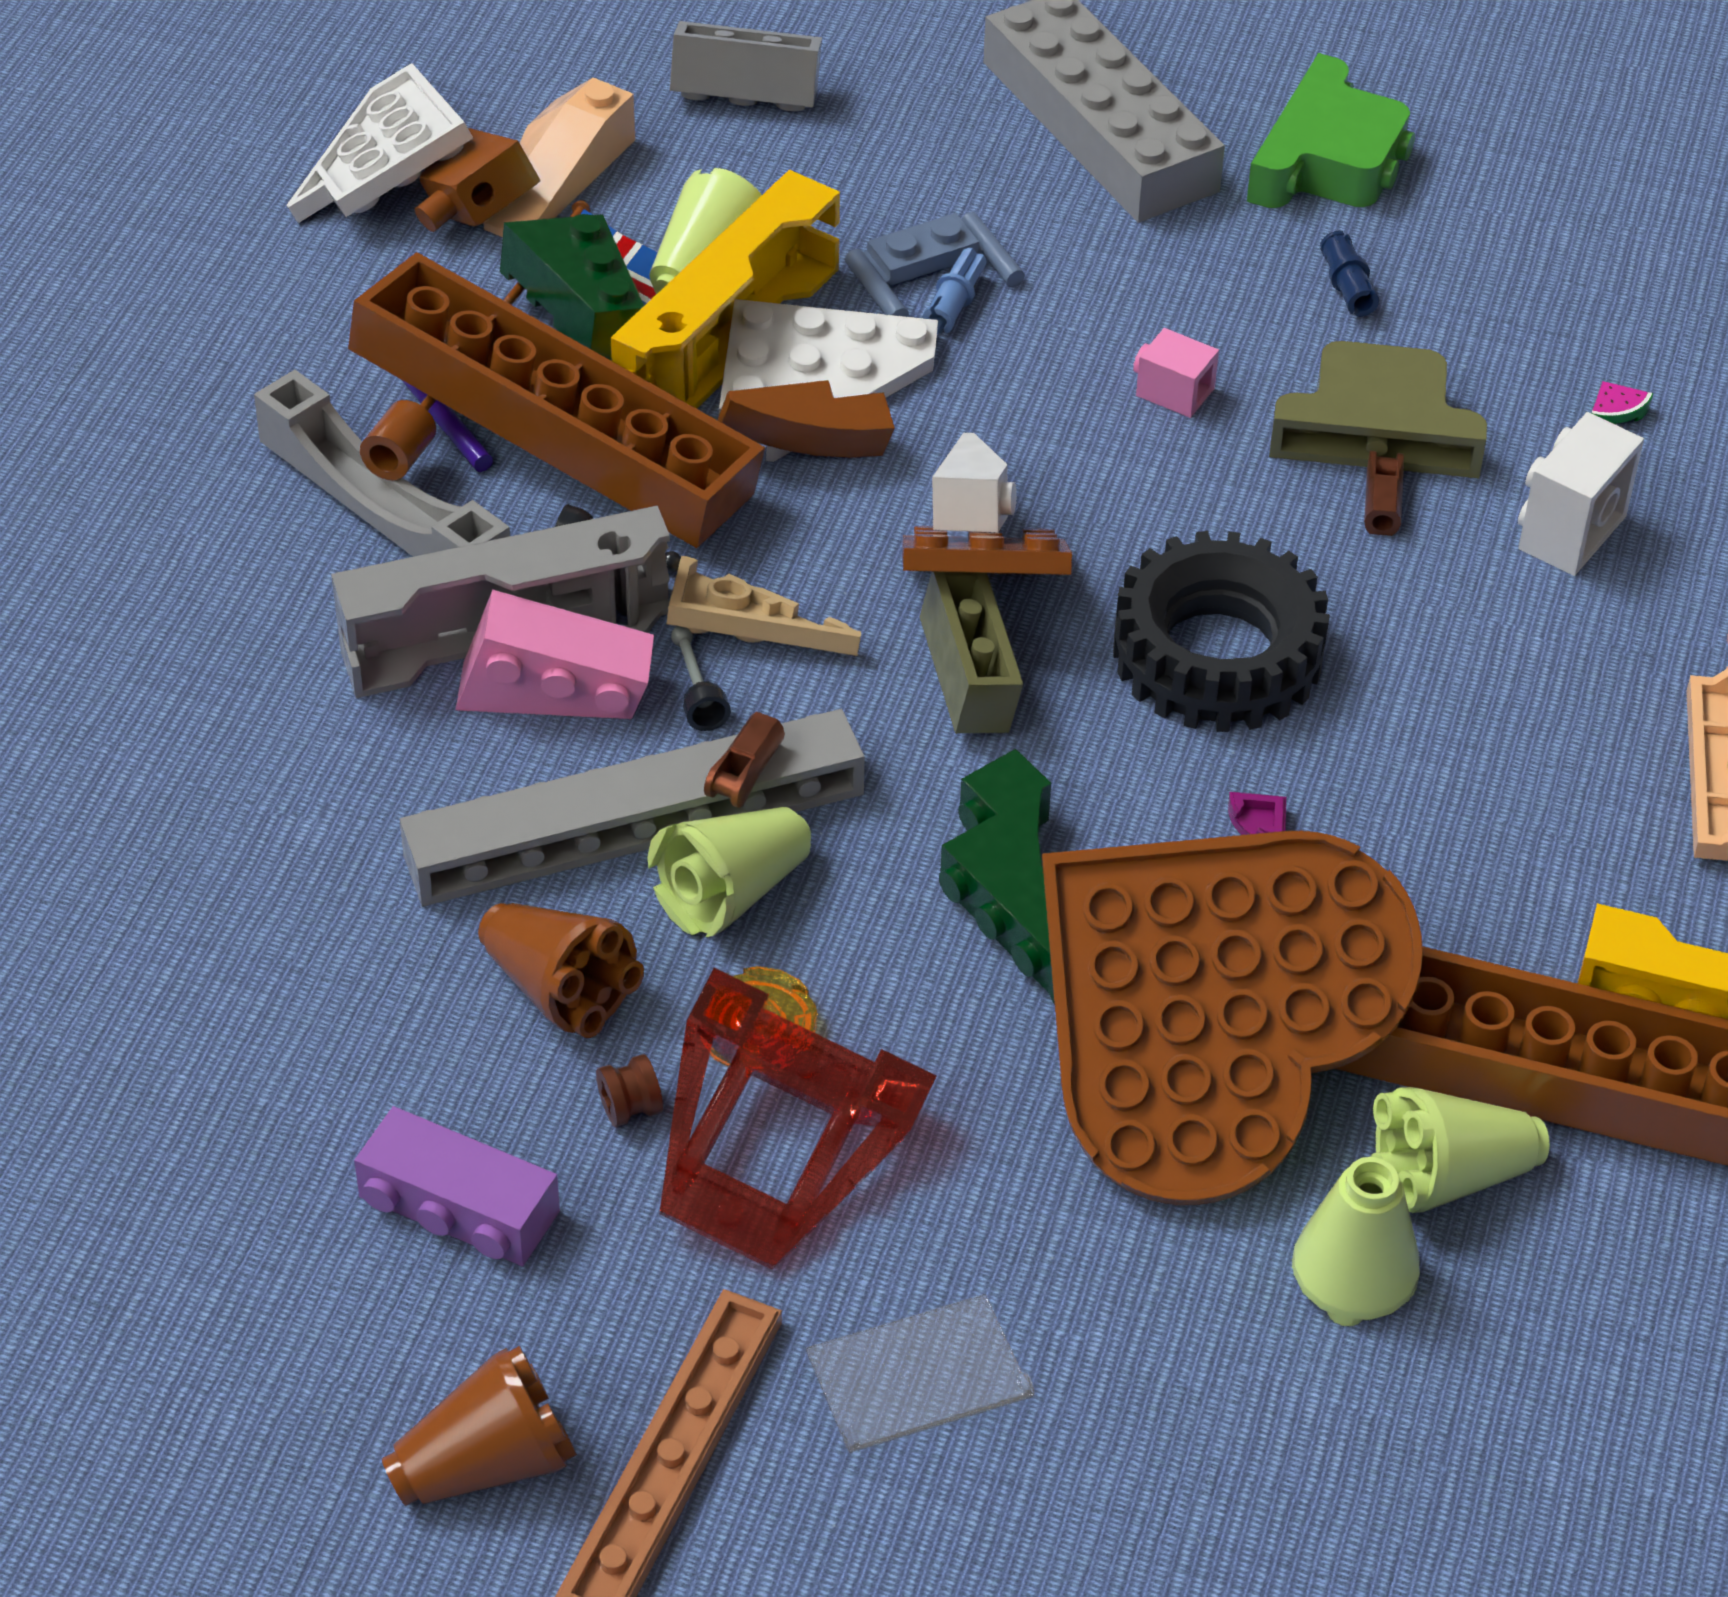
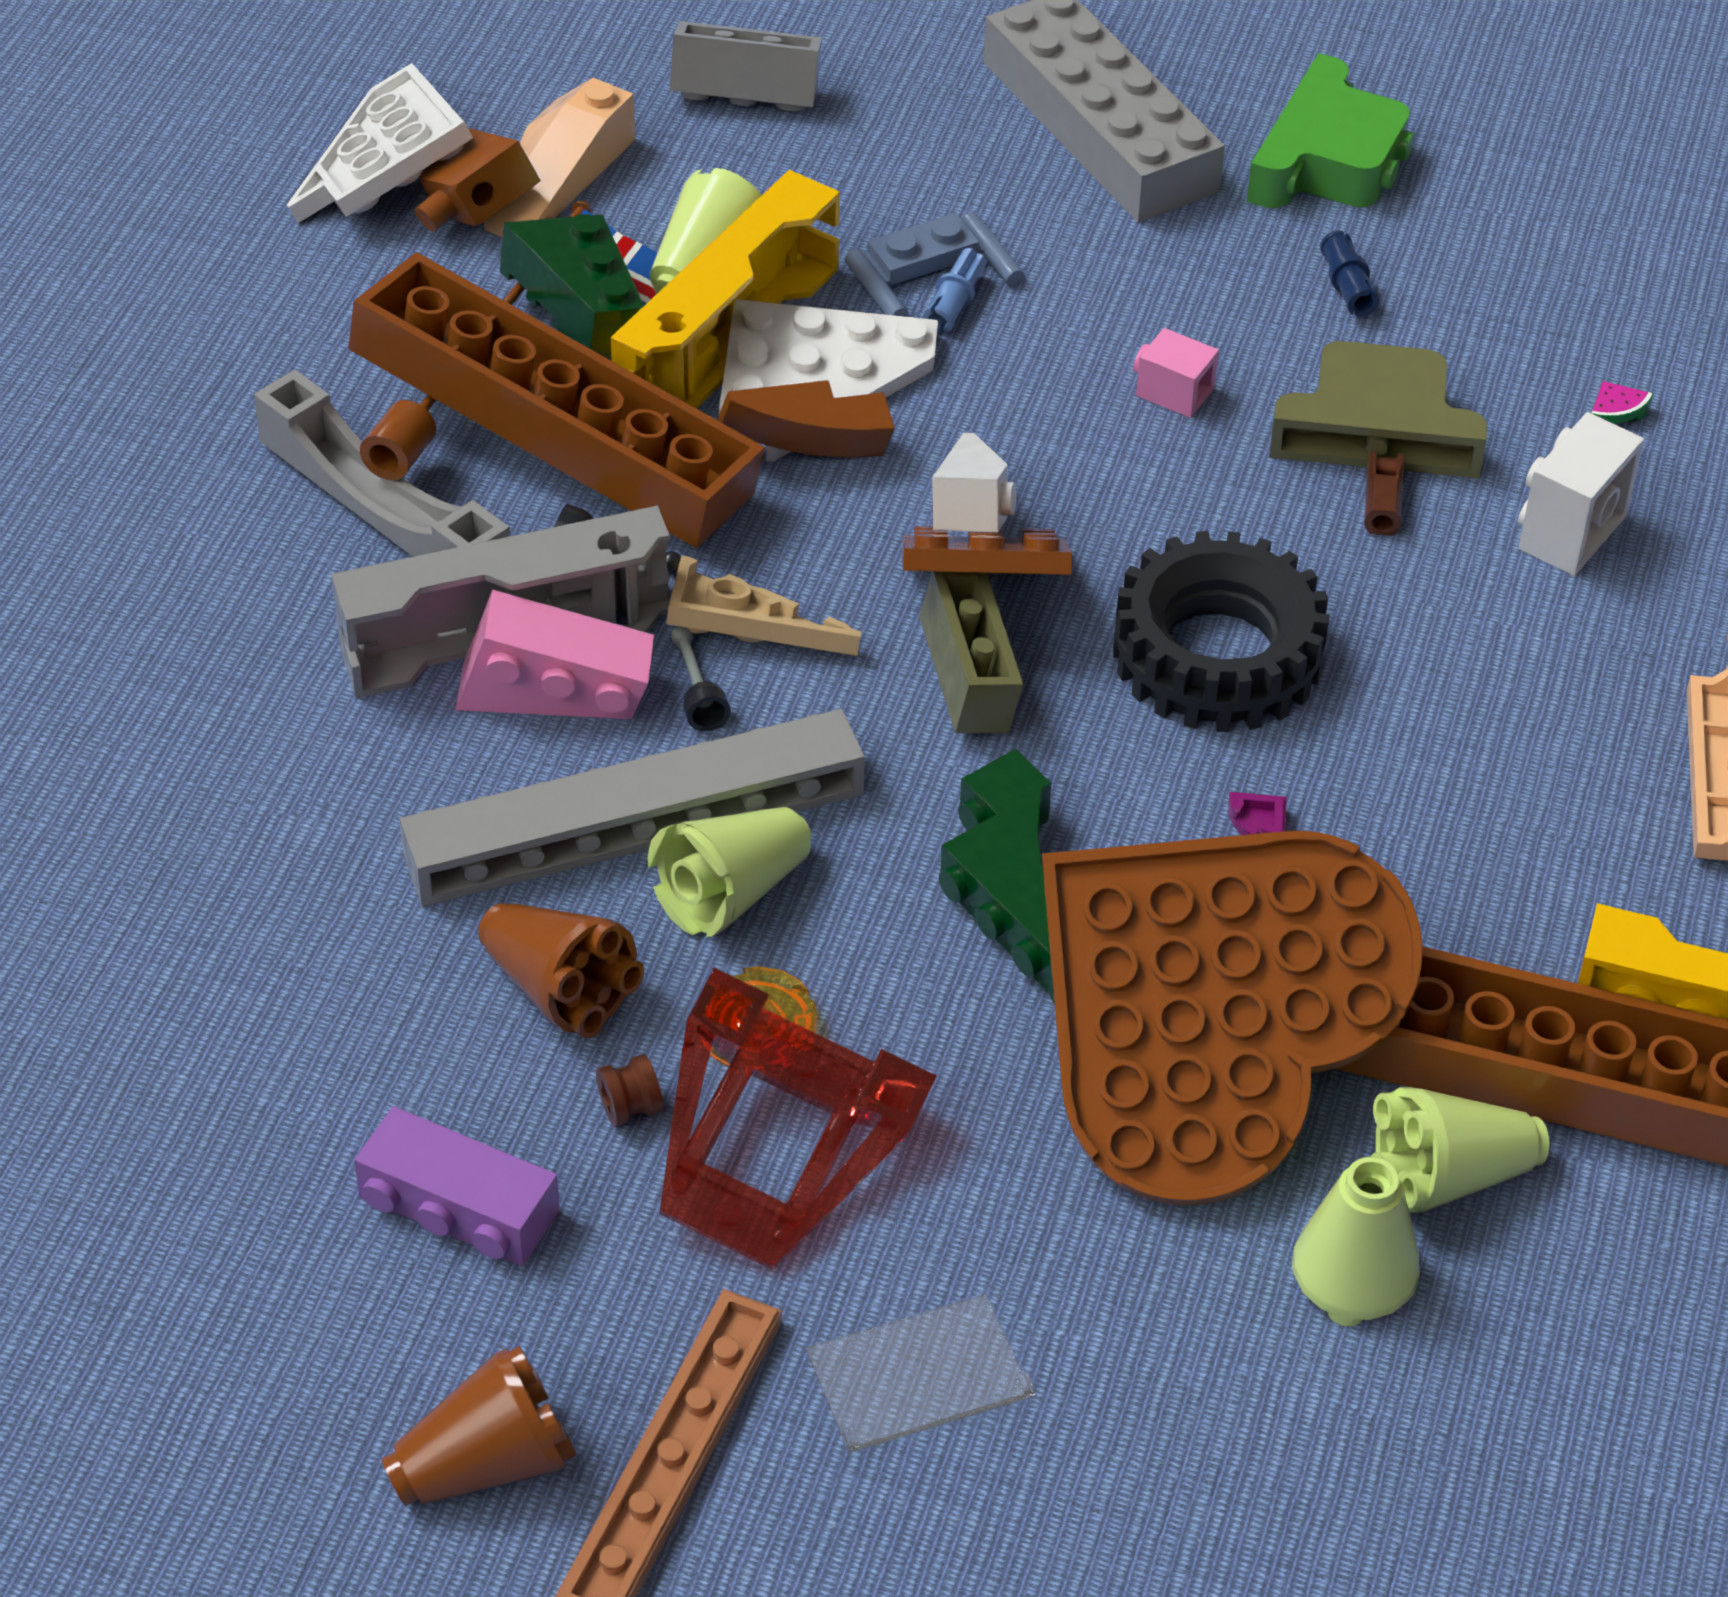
(457, 432): dark purple bar -> none
(745, 758): copper bar -> none

